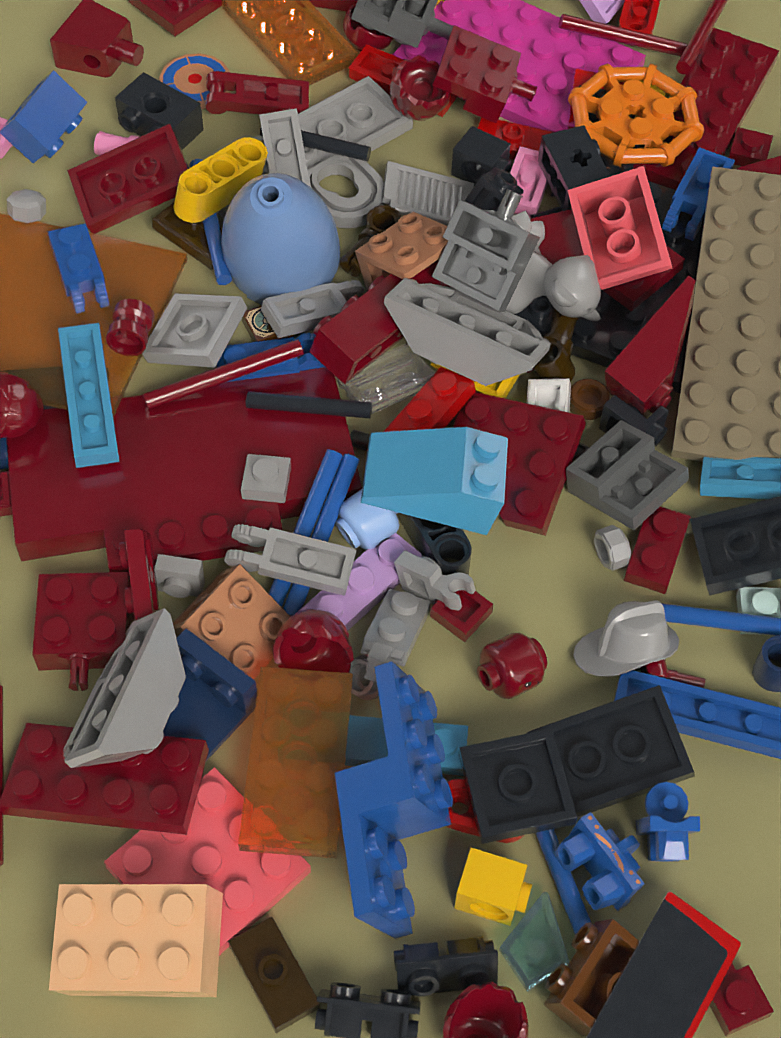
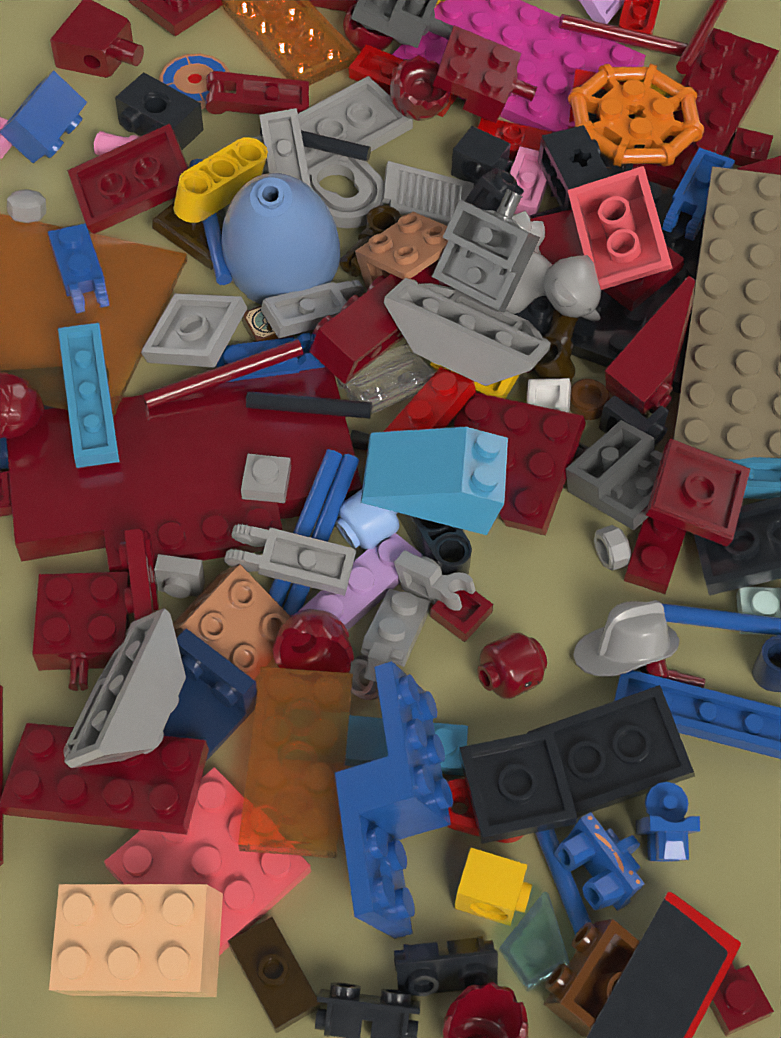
(130, 327): dark red wheel -> none
(698, 492): none -> dark red plate

